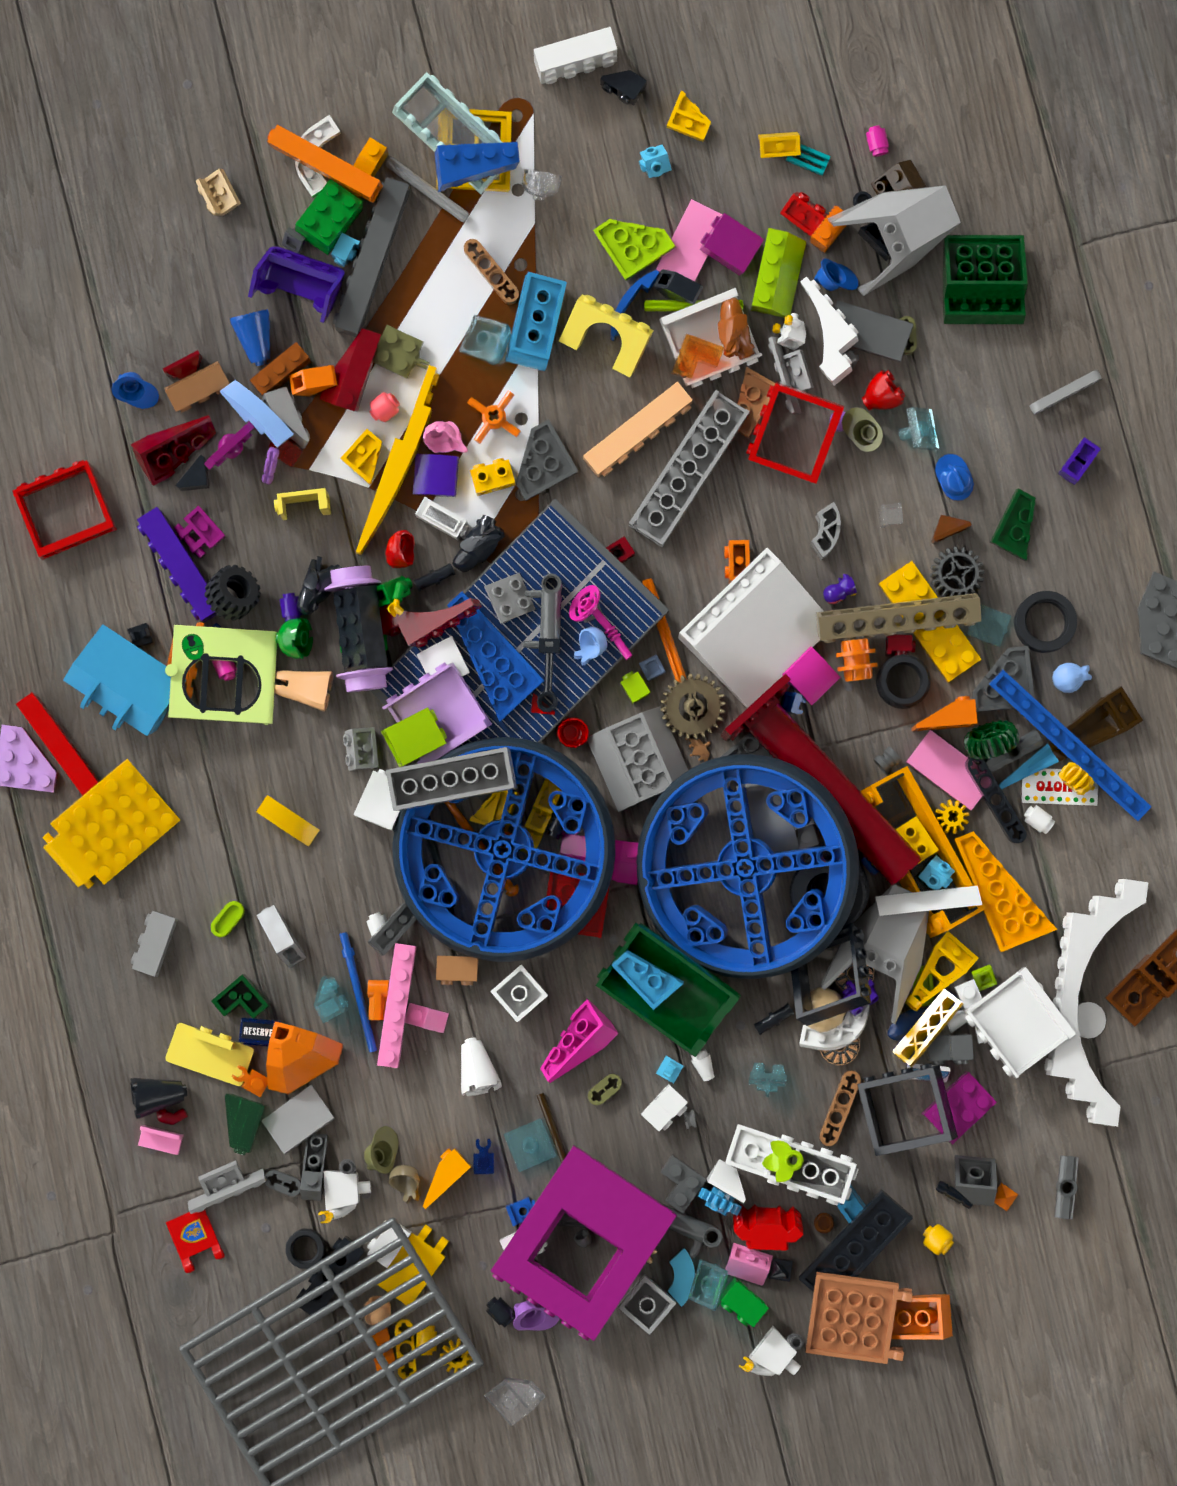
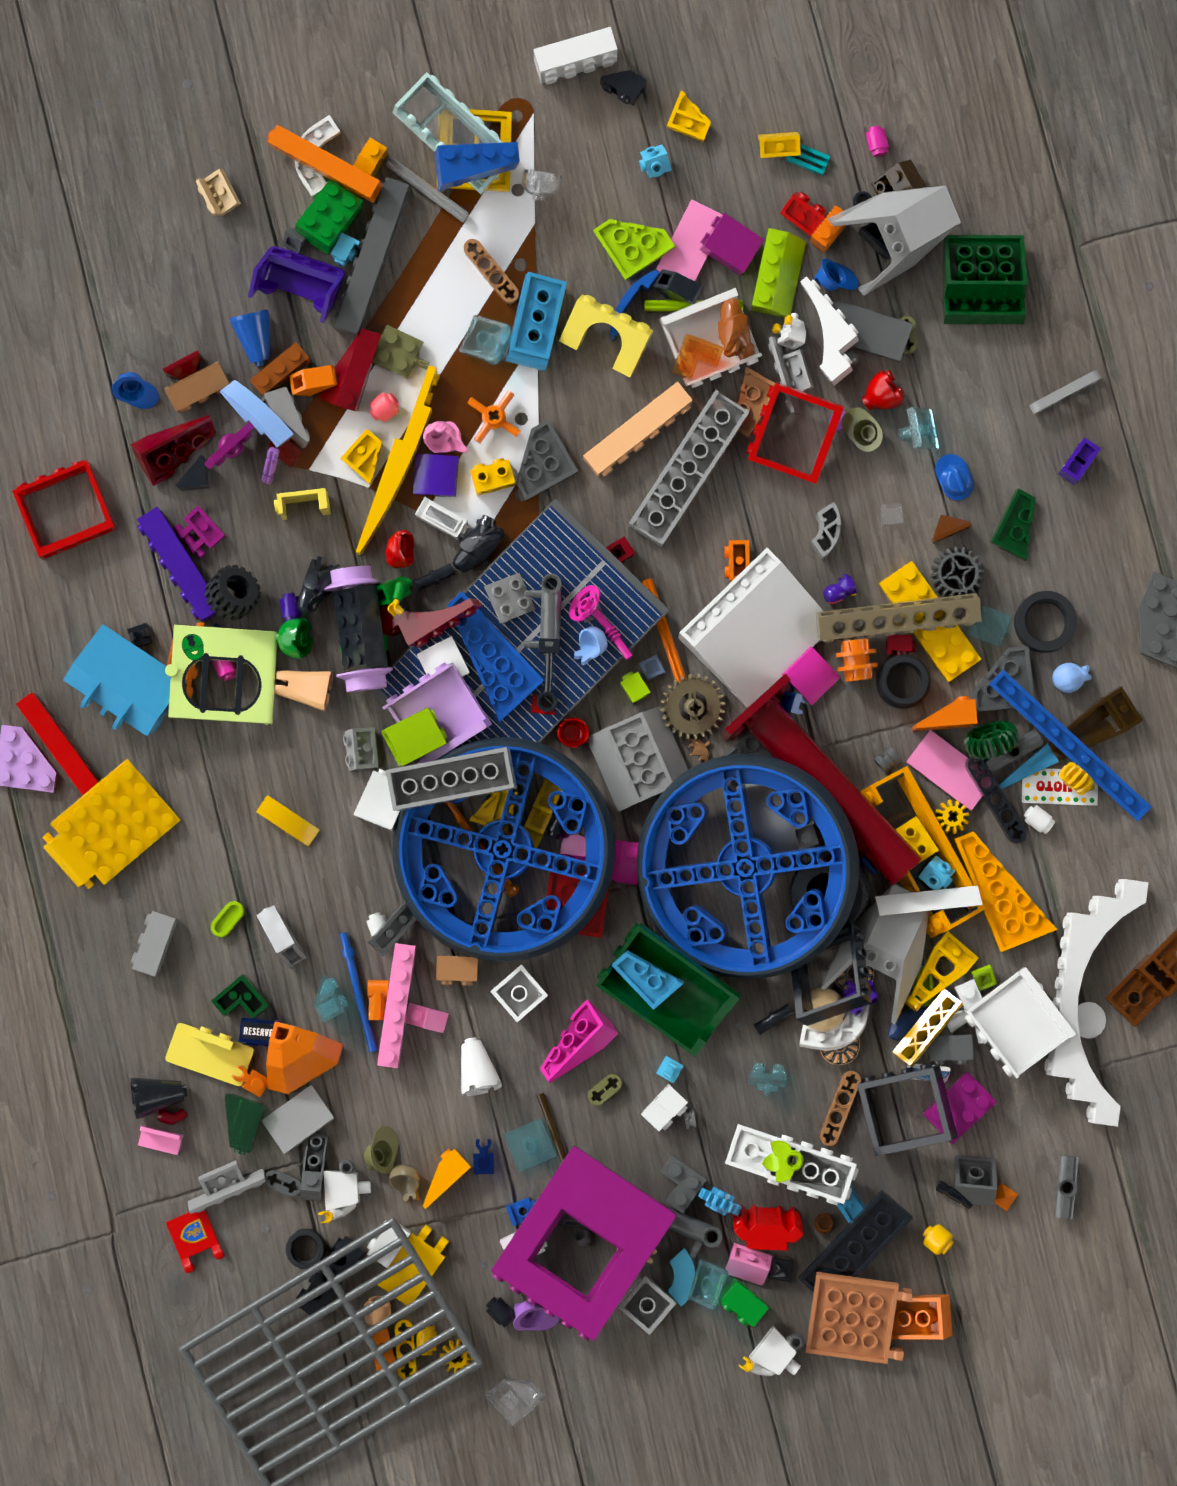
(703, 1065): white cone -> none
(726, 1179): white slope -> none

